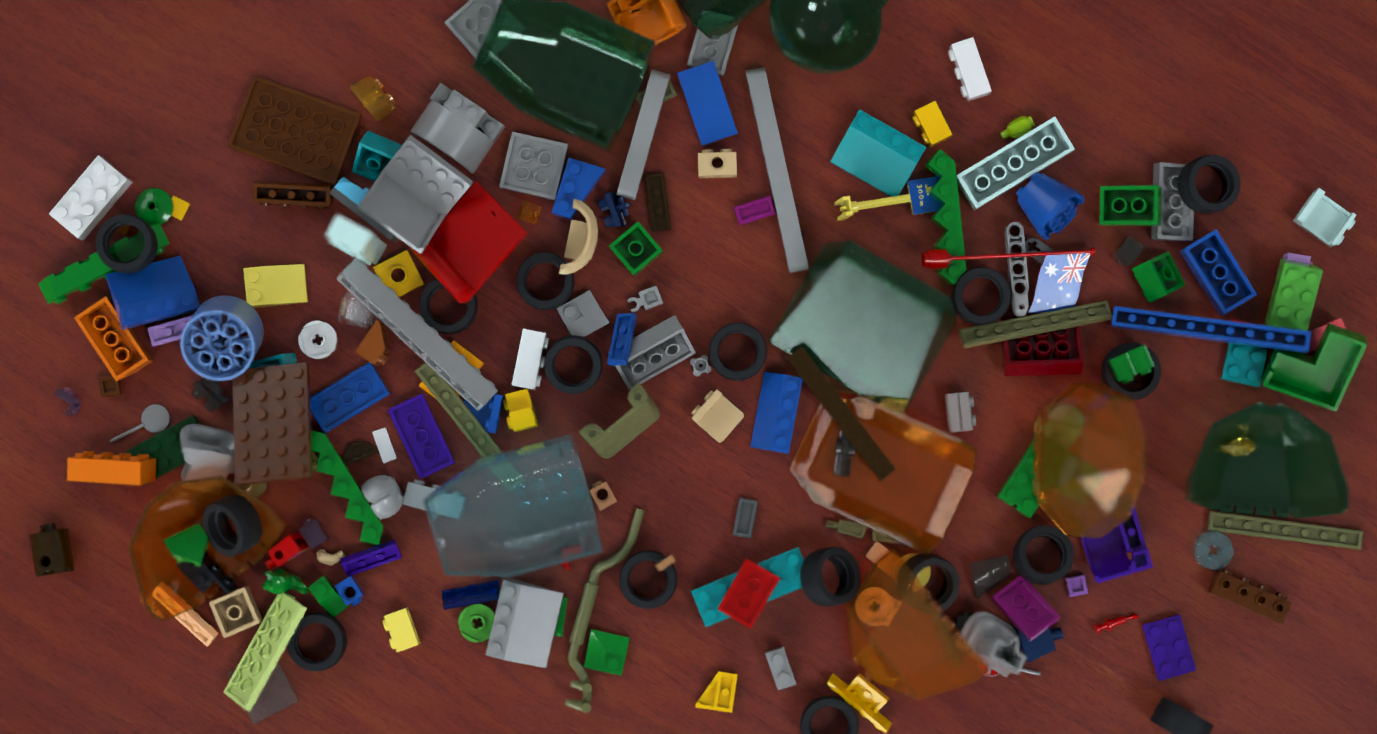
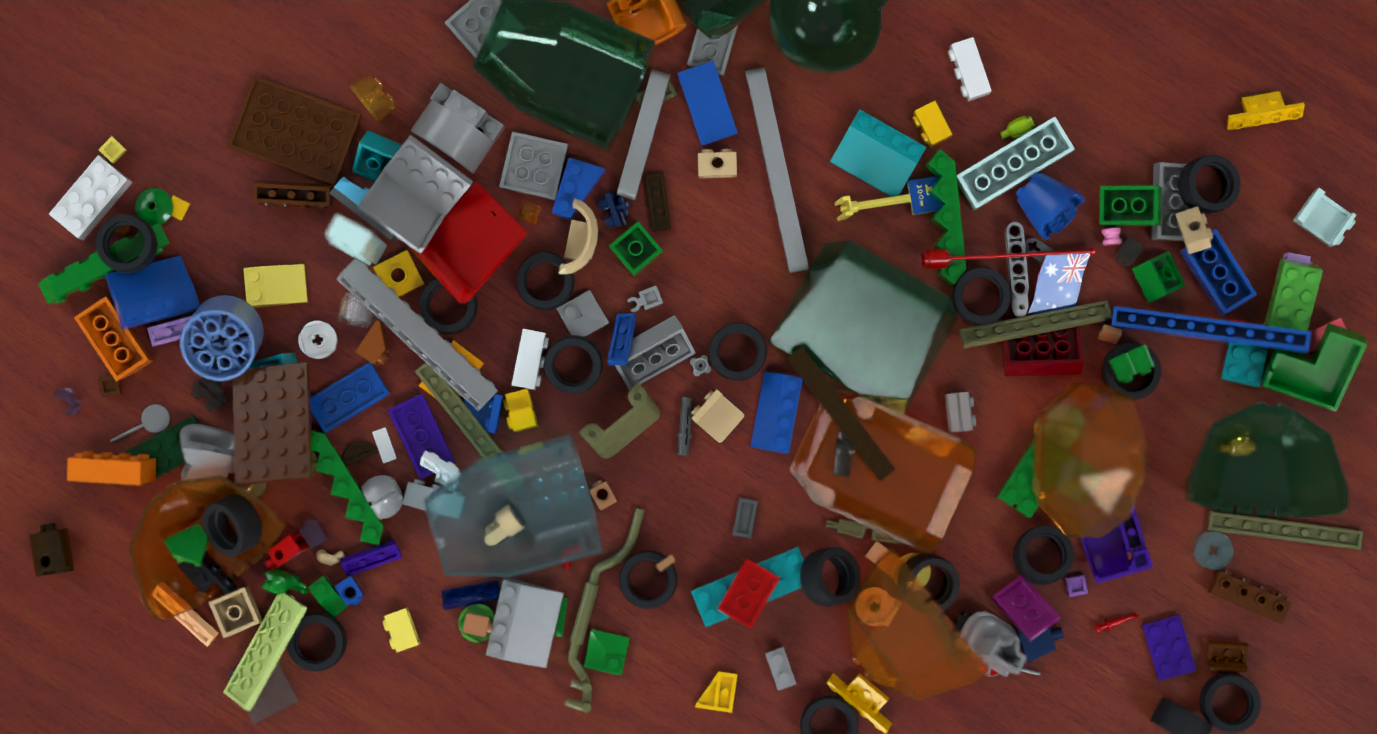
(112, 149): none -> light yellow plate
(443, 470): none -> white plate
(477, 624): none -> nougat brick
(507, 522): none -> tan piece
(684, 426): none -> dark grey pin
(754, 210): magenta plate -> none
(988, 573): clear smoke slope -> none
(1110, 334): none -> medium nougat tile
(1111, 236): none -> bright pink wheel
(1194, 239): none -> tan brick
(1227, 656): none -> reddish brown bracket
(1252, 711): none -> black tyre
(1263, 110): none -> yellow bracket

